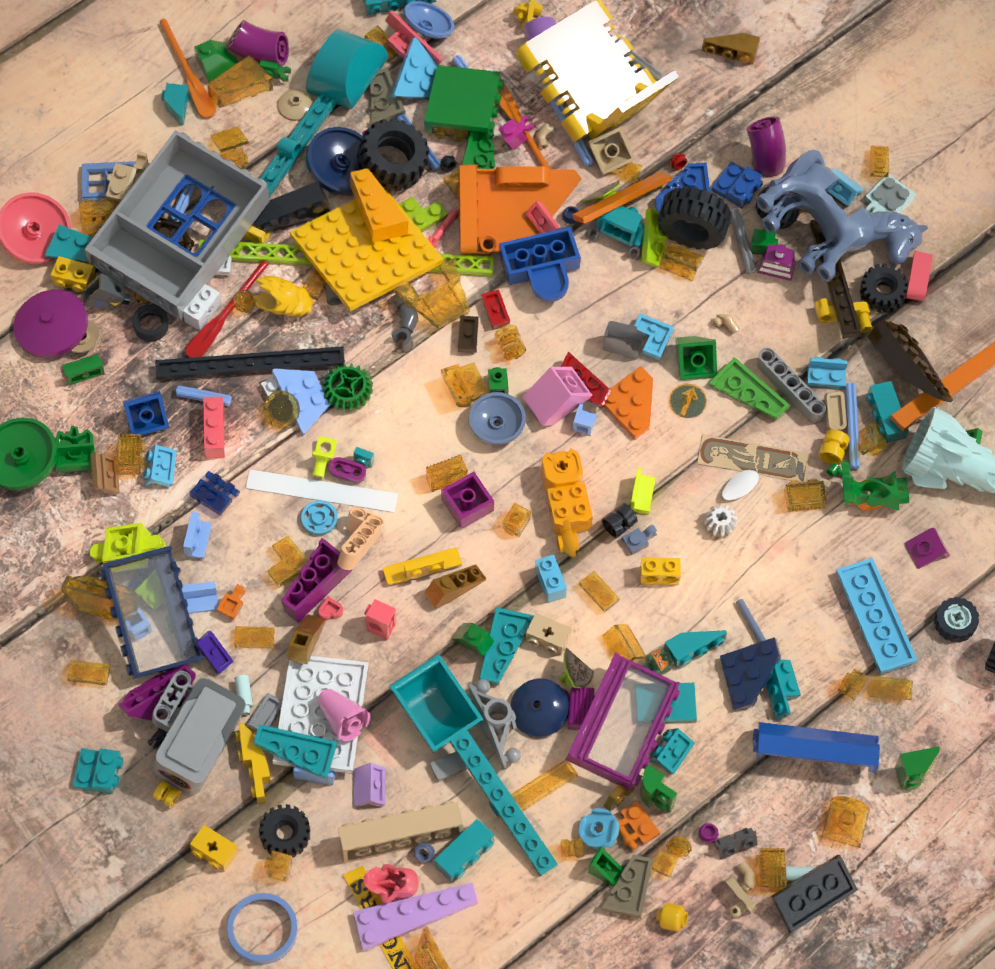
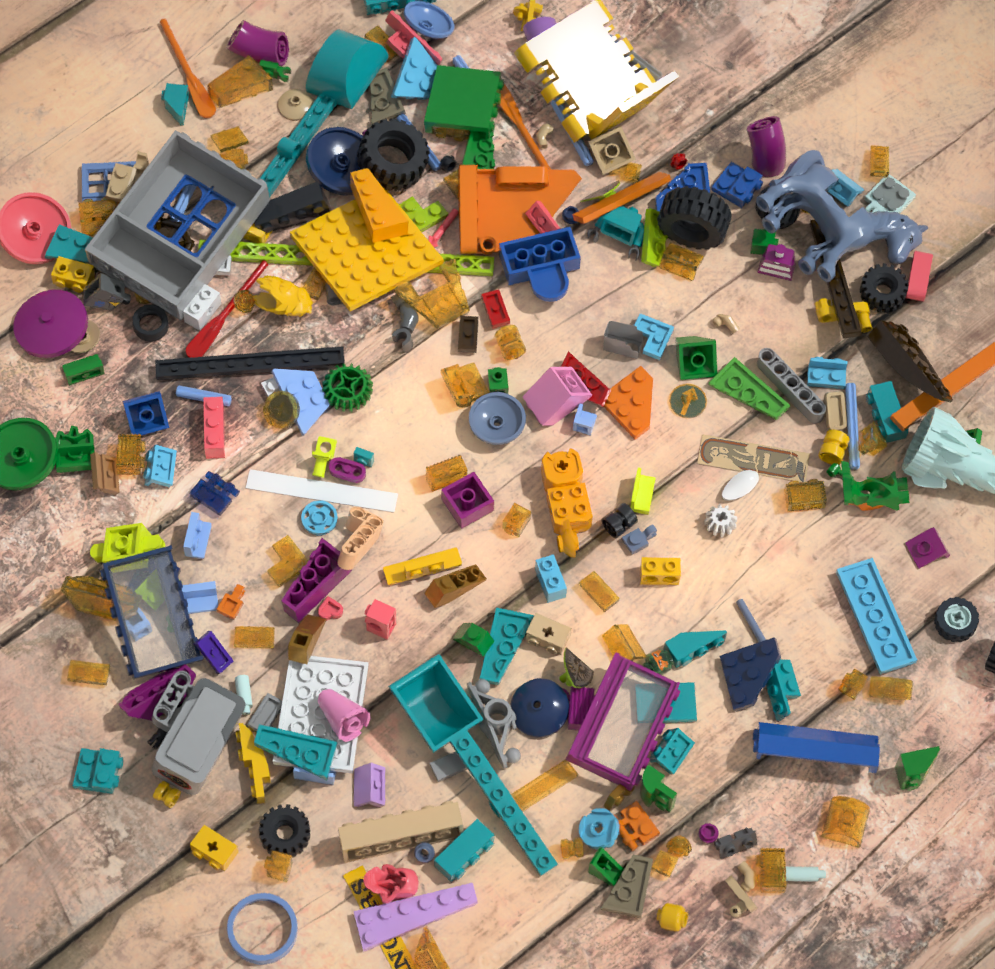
(214, 58): green slope -> none
(514, 133): dark pink brick -> none
(734, 46): pearl gold slope -> none
(743, 241): light grey axle -> none
(814, 893): black plate -> none

